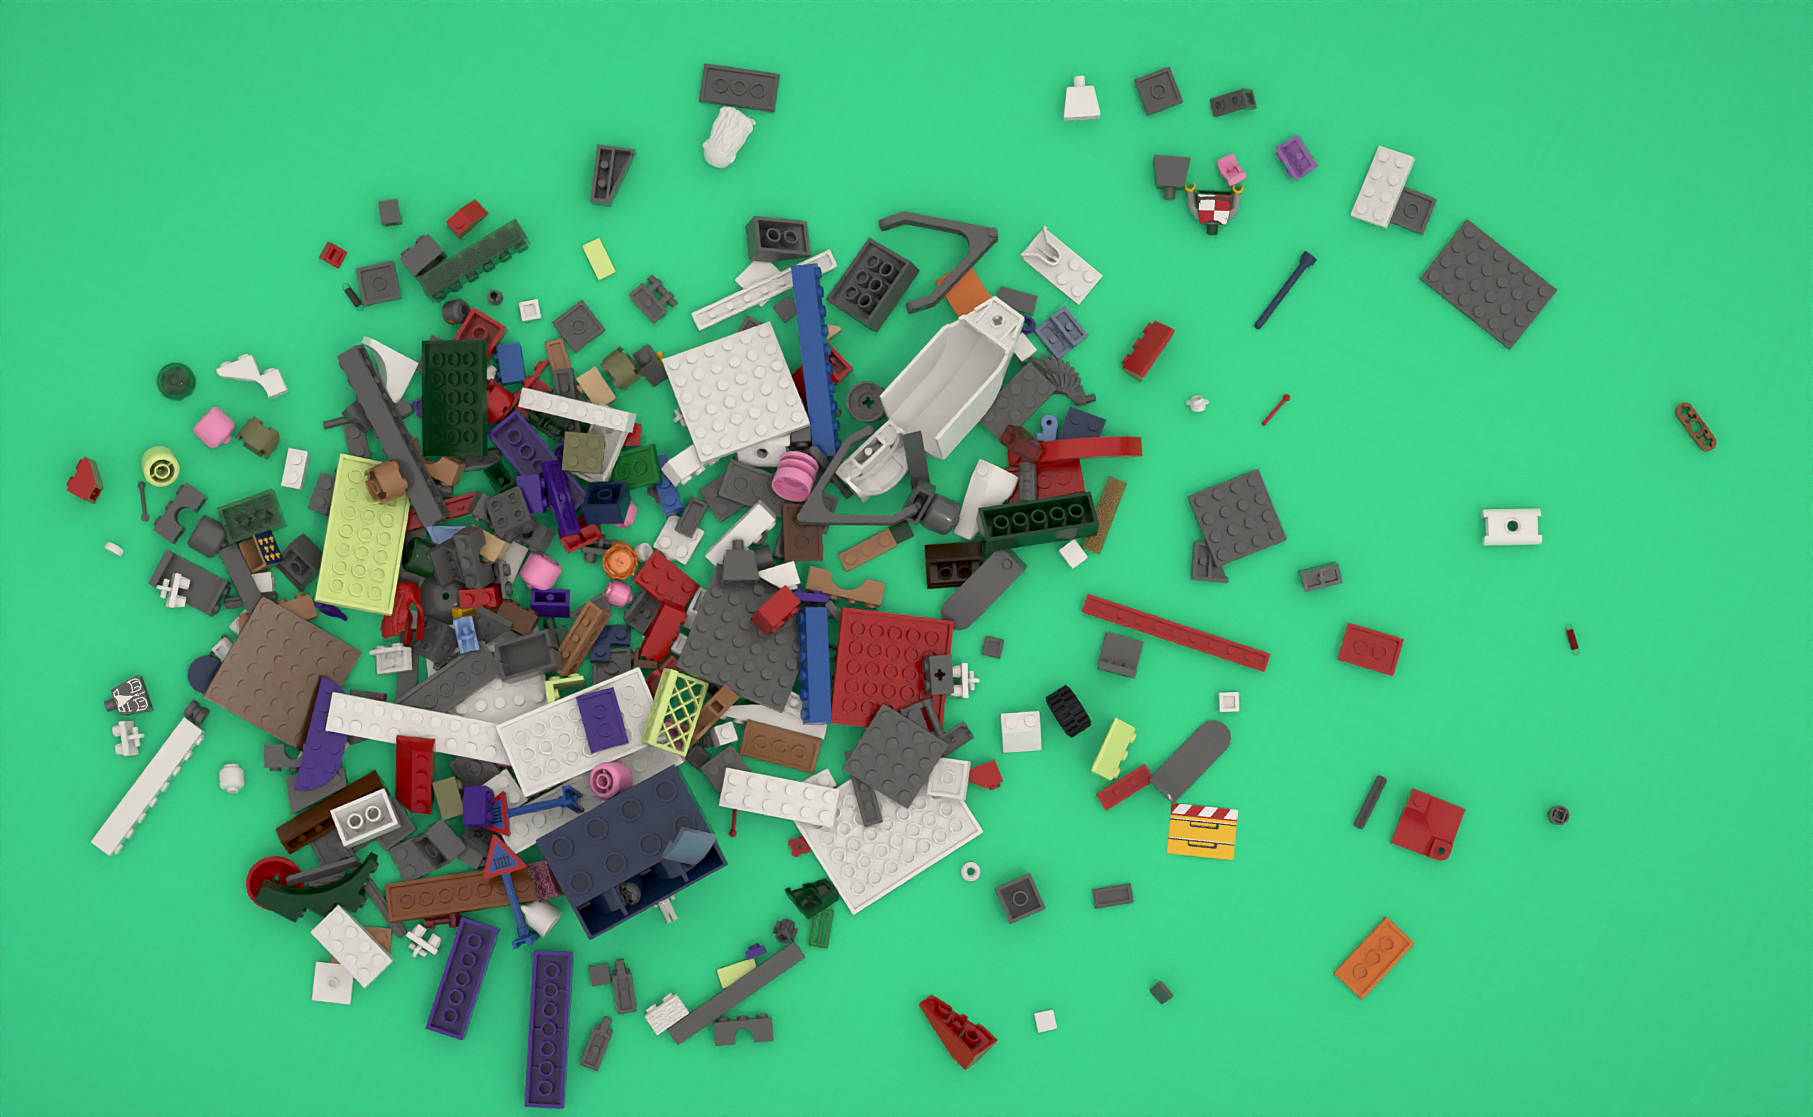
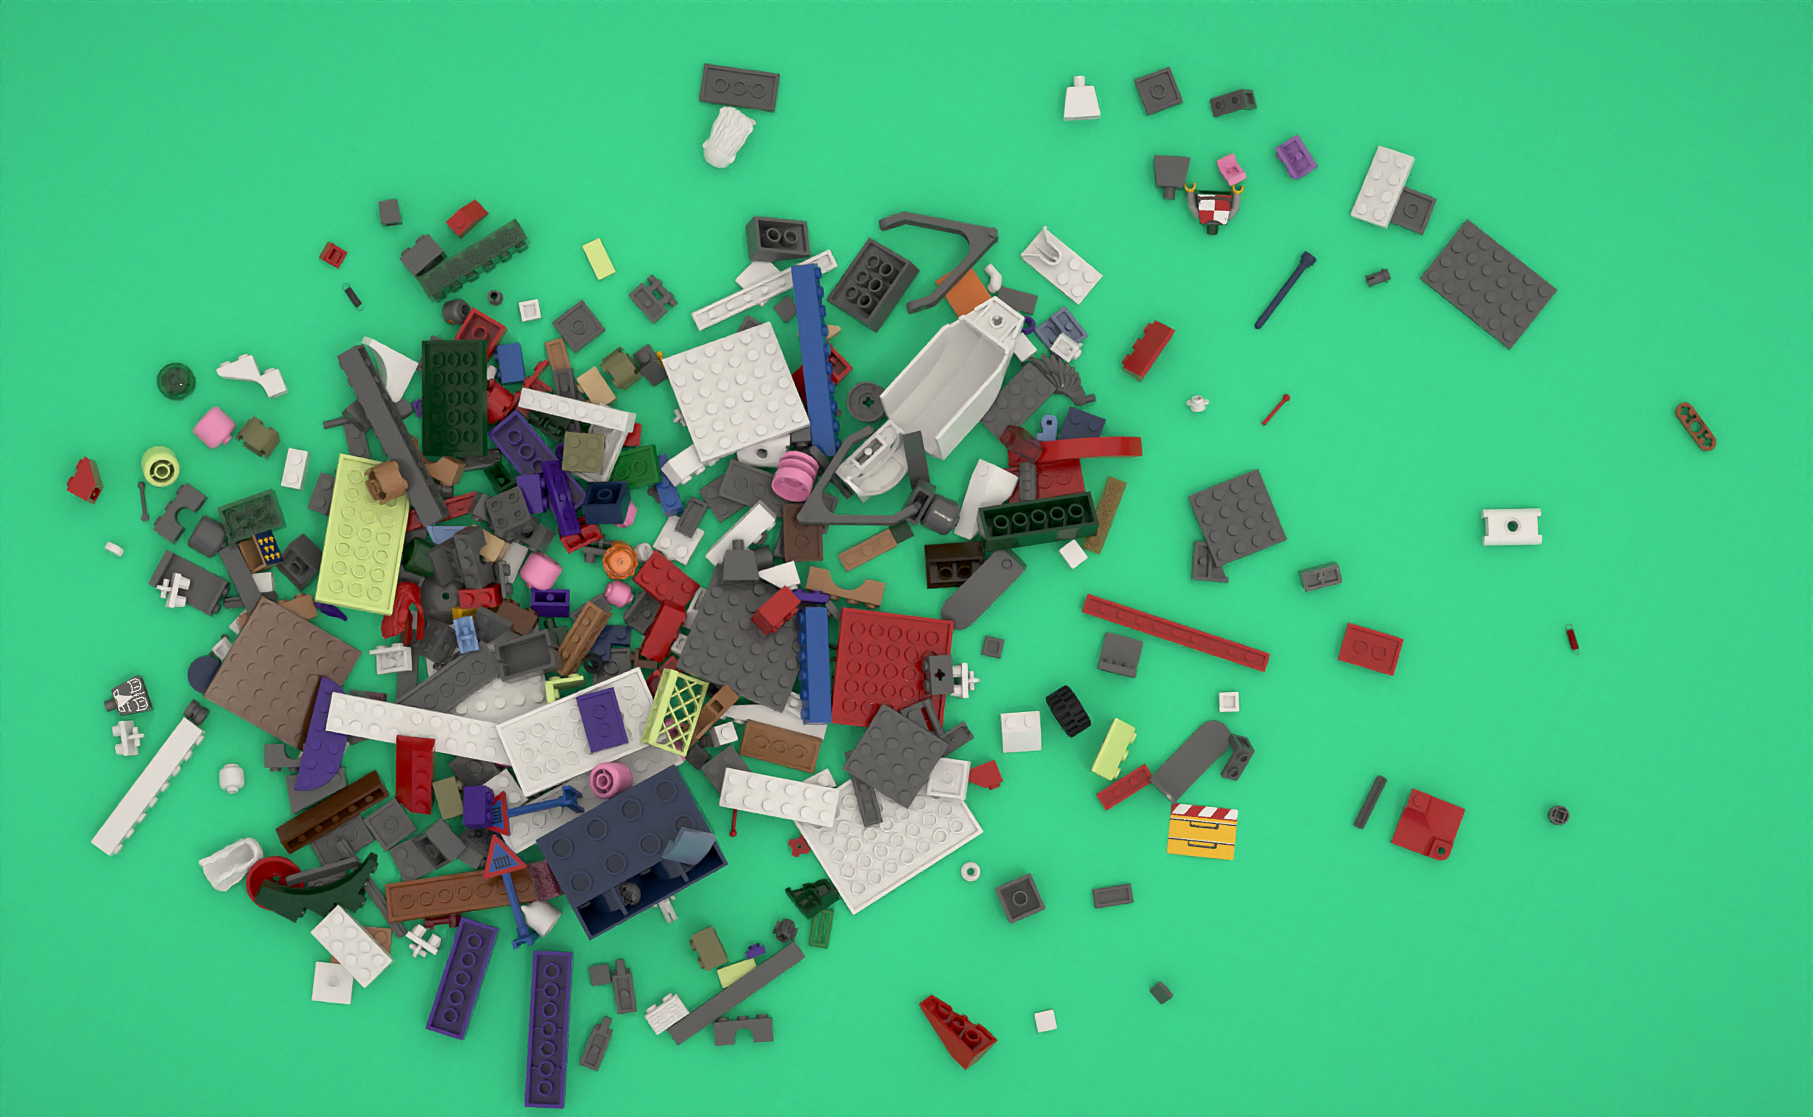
(231, 863): none -> white hair
(365, 818): white slope -> none
(378, 283): dark grey plate -> none
(590, 669): none -> black piece
(609, 172): dark grey wedge -> none
(709, 948): none -> olive brick
(996, 279): none -> white arm
(1066, 348): none -> white bracket
(1239, 759): none -> dark grey bracket
(1374, 958): orange tile -> none
(1378, 277): none -> dark grey pin

